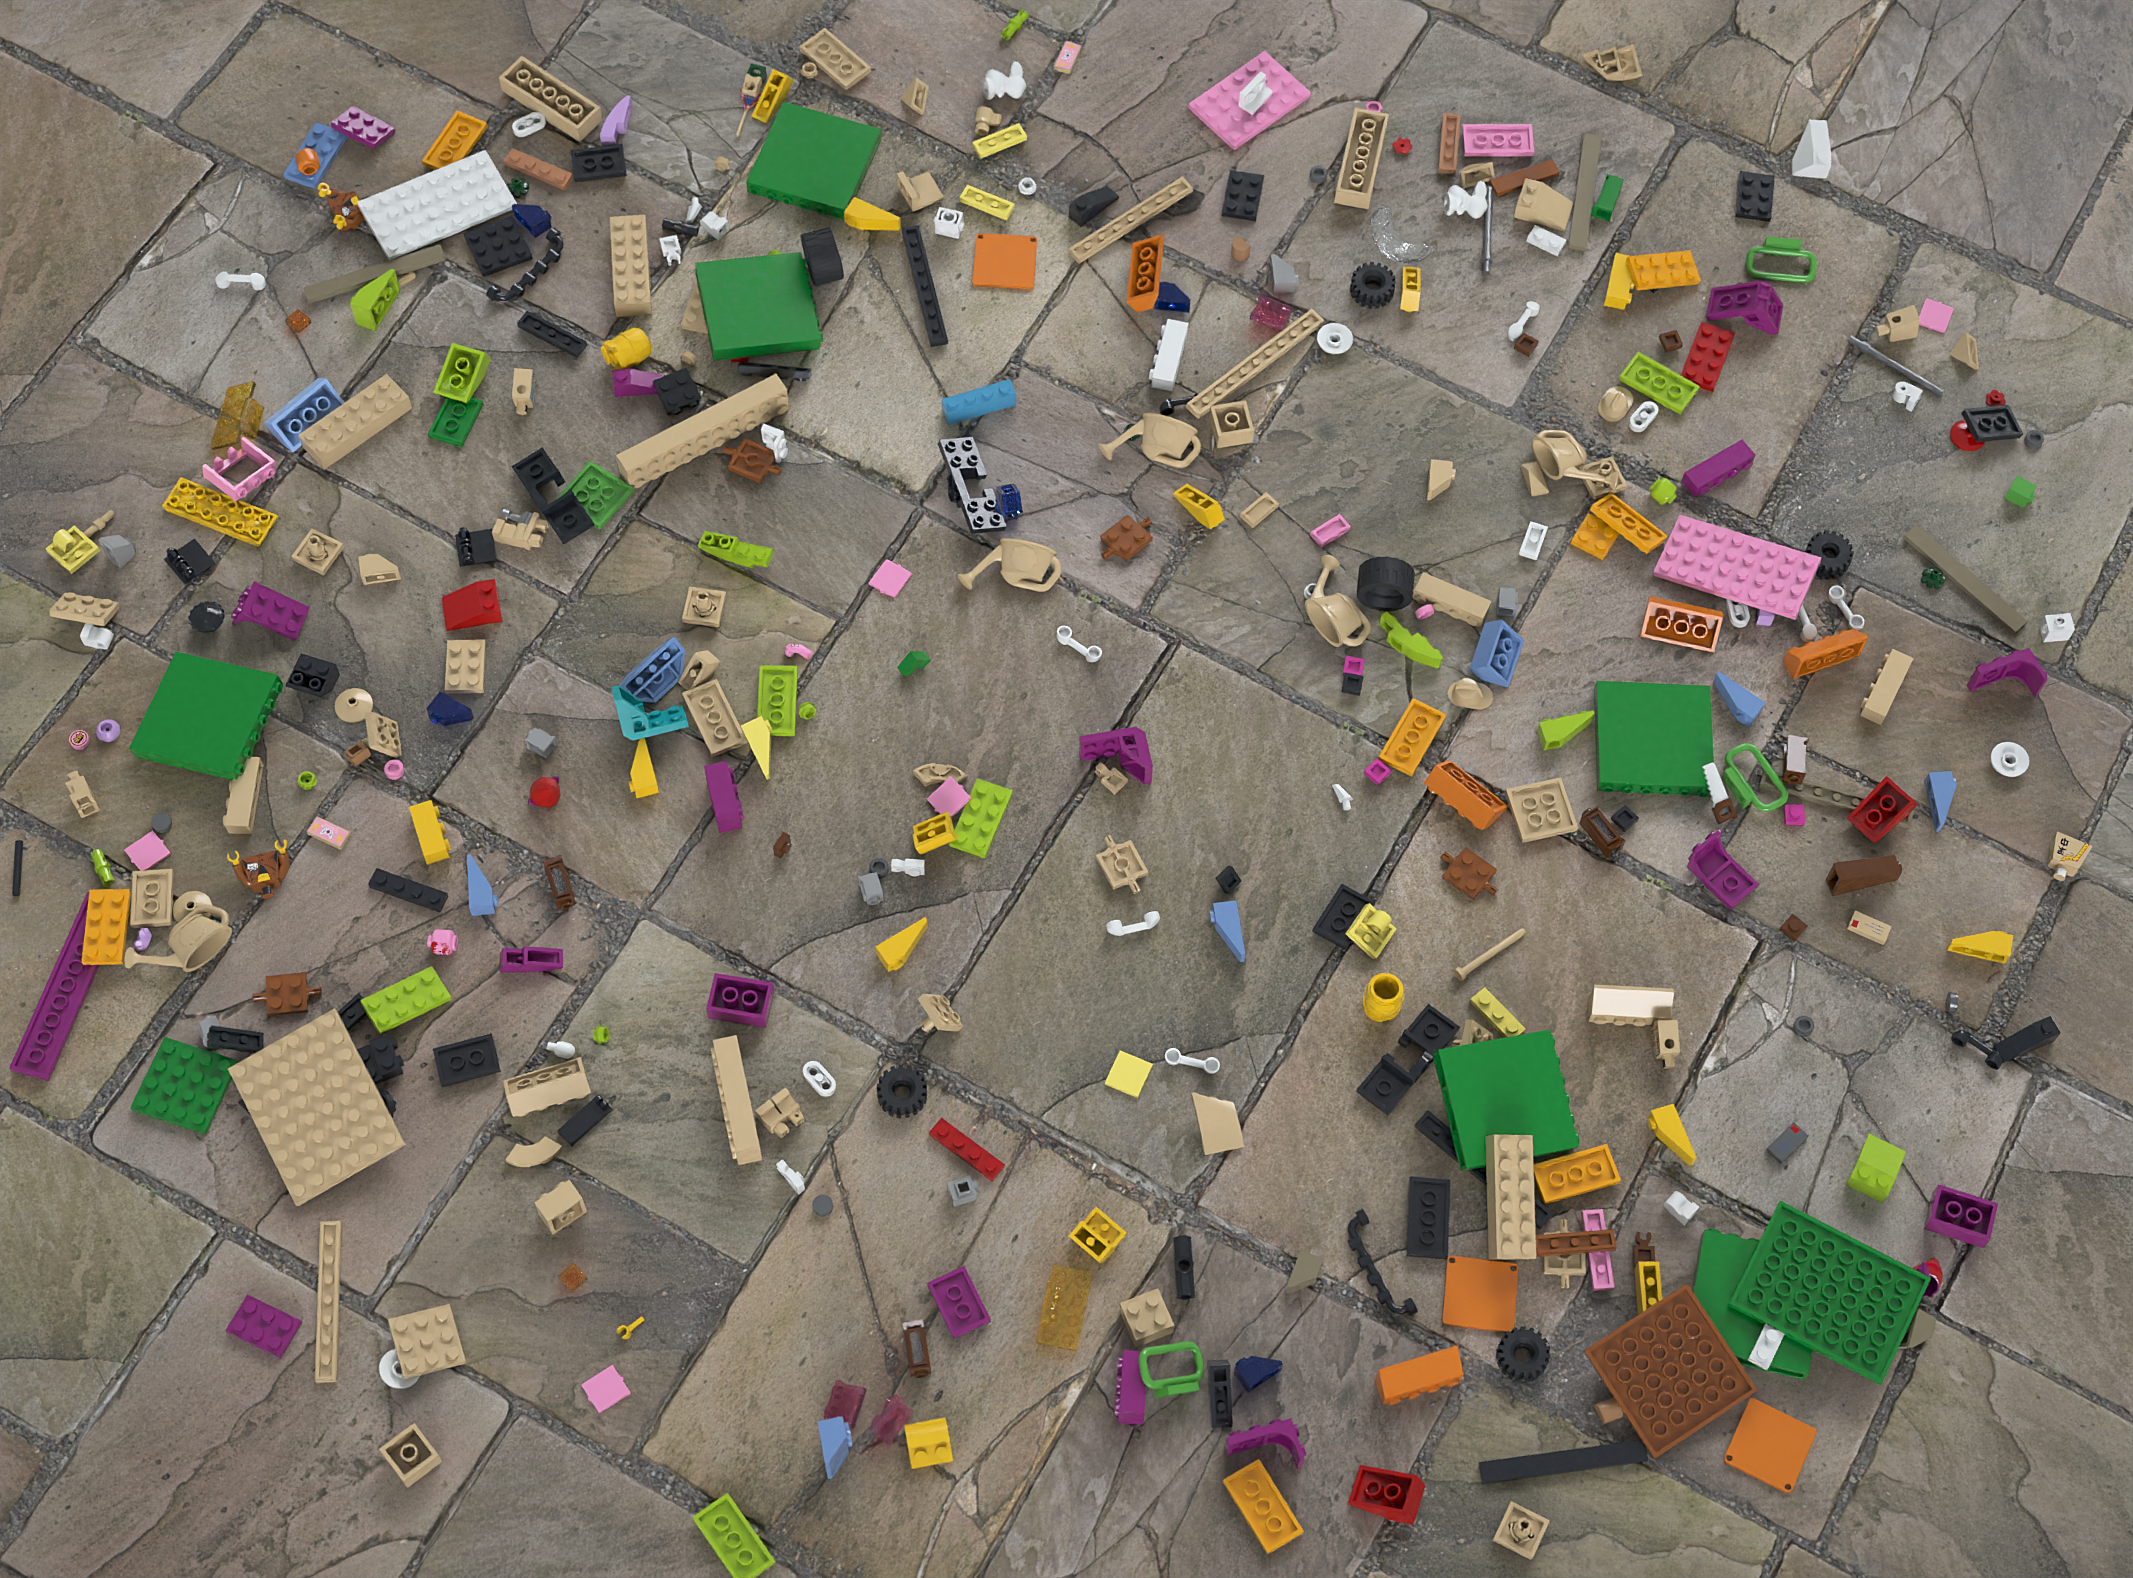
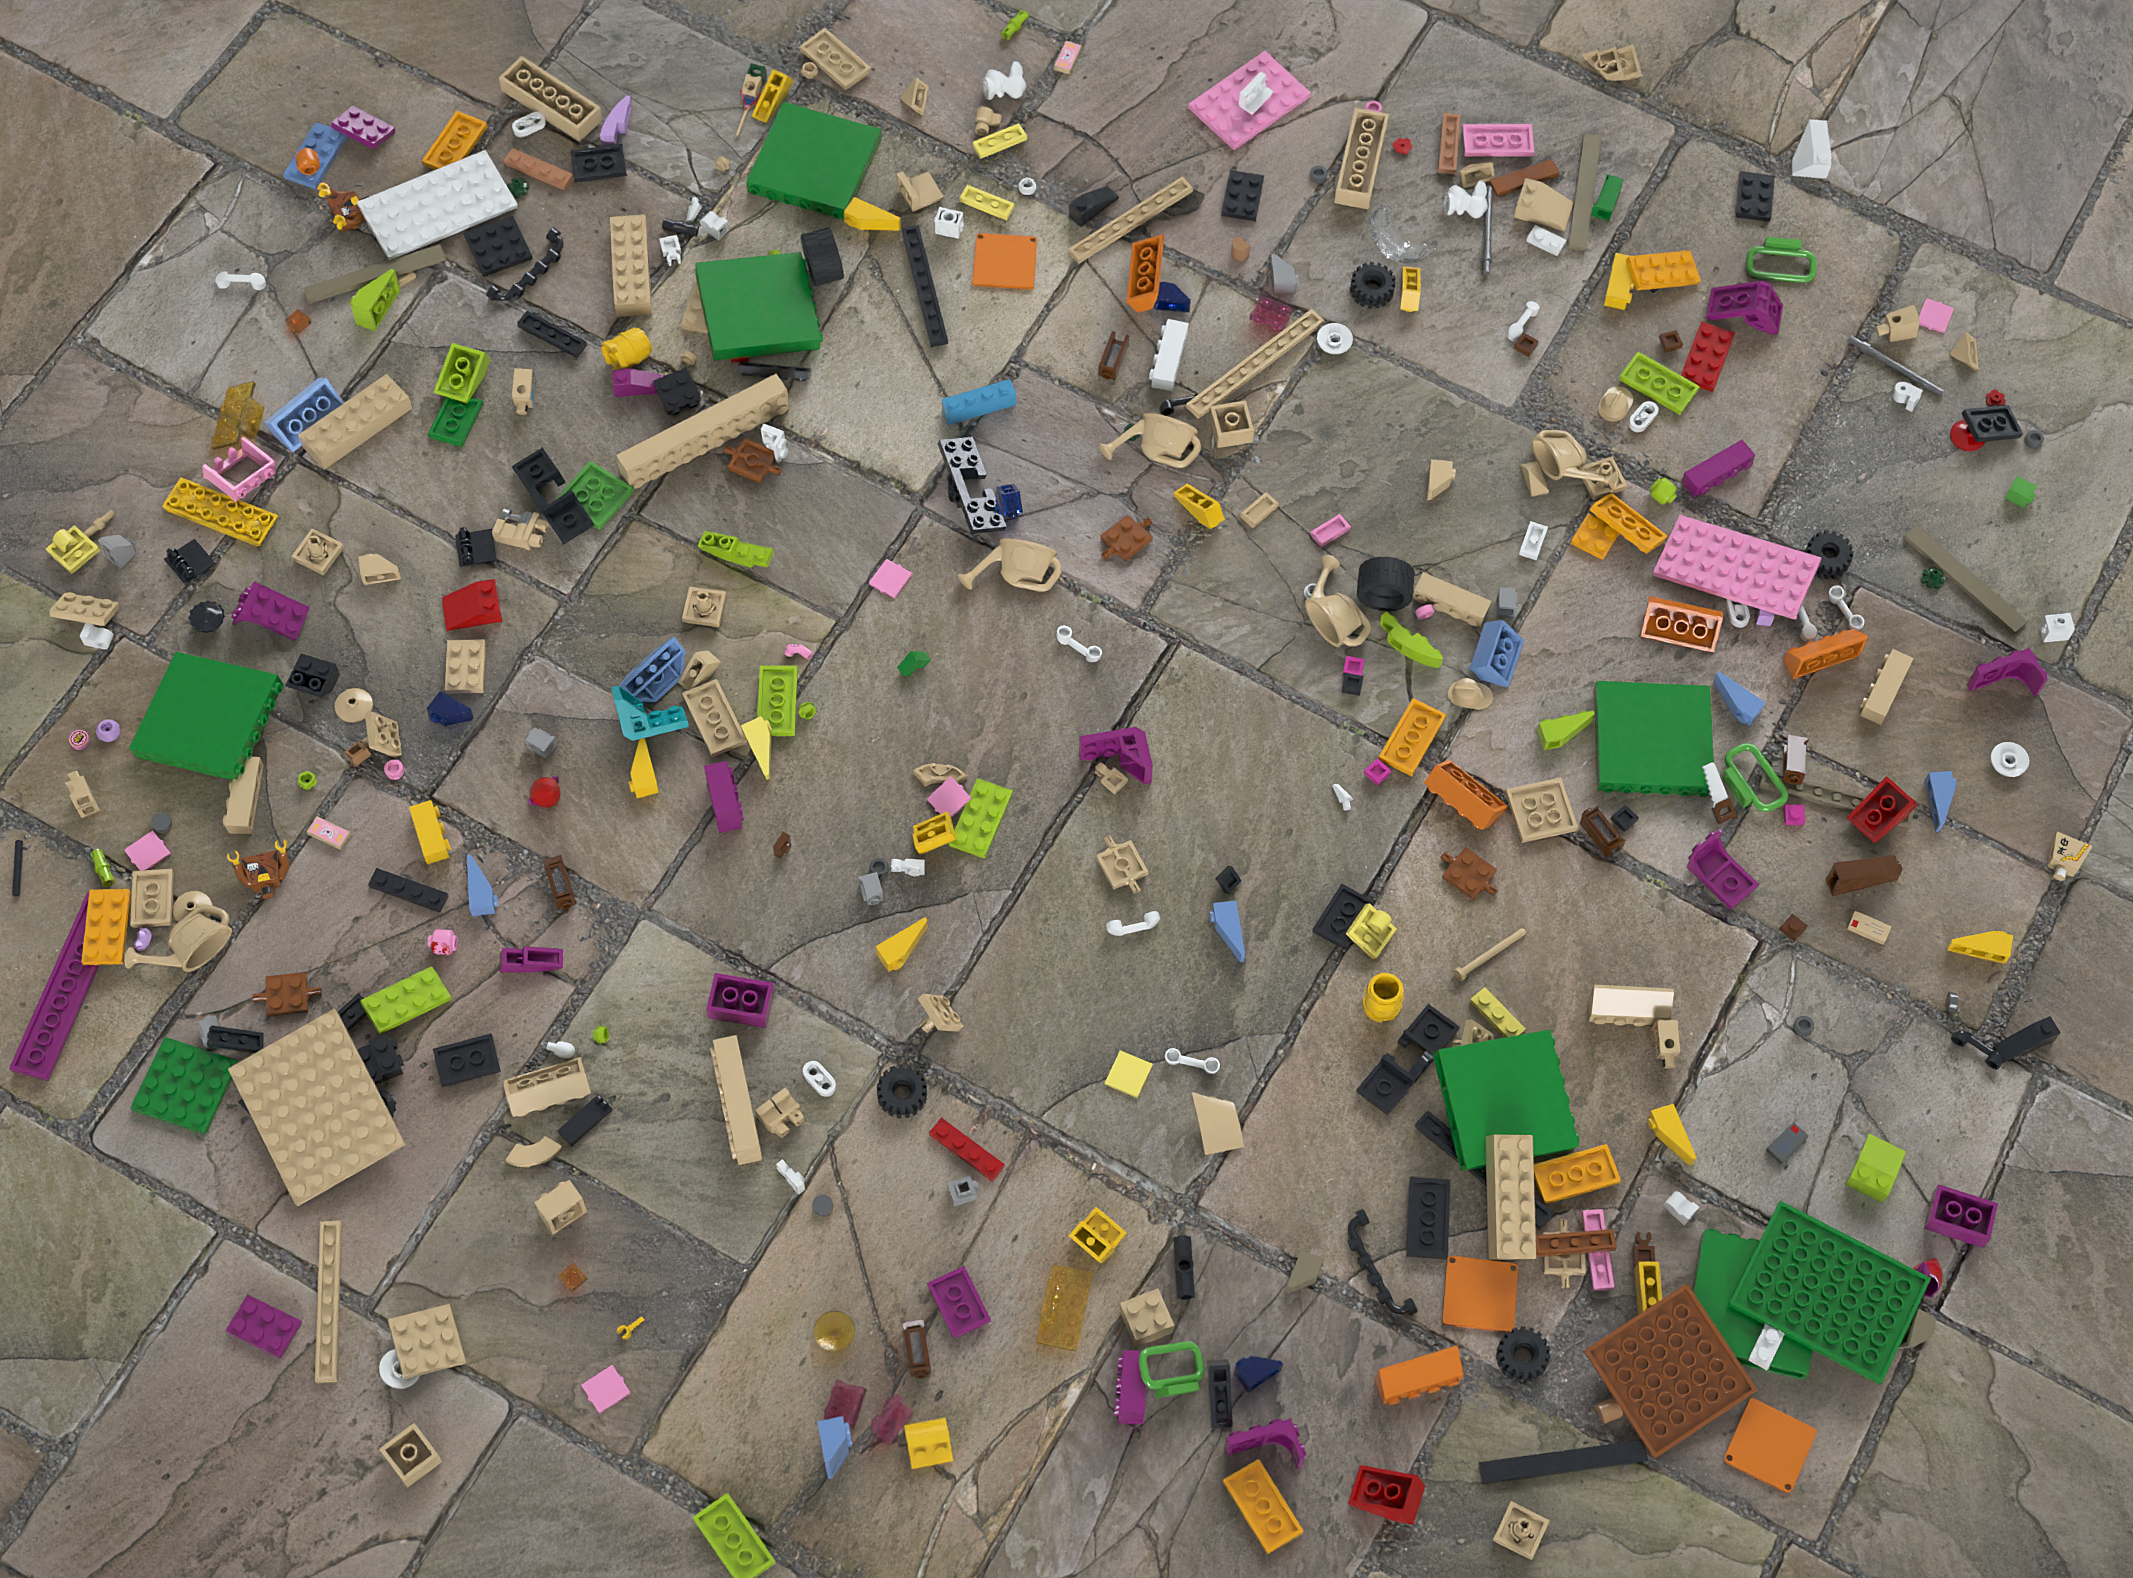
(532, 218): clear blue slope -> none
(831, 1322): none -> clear yellow dish
(1113, 357): none -> reddish brown window

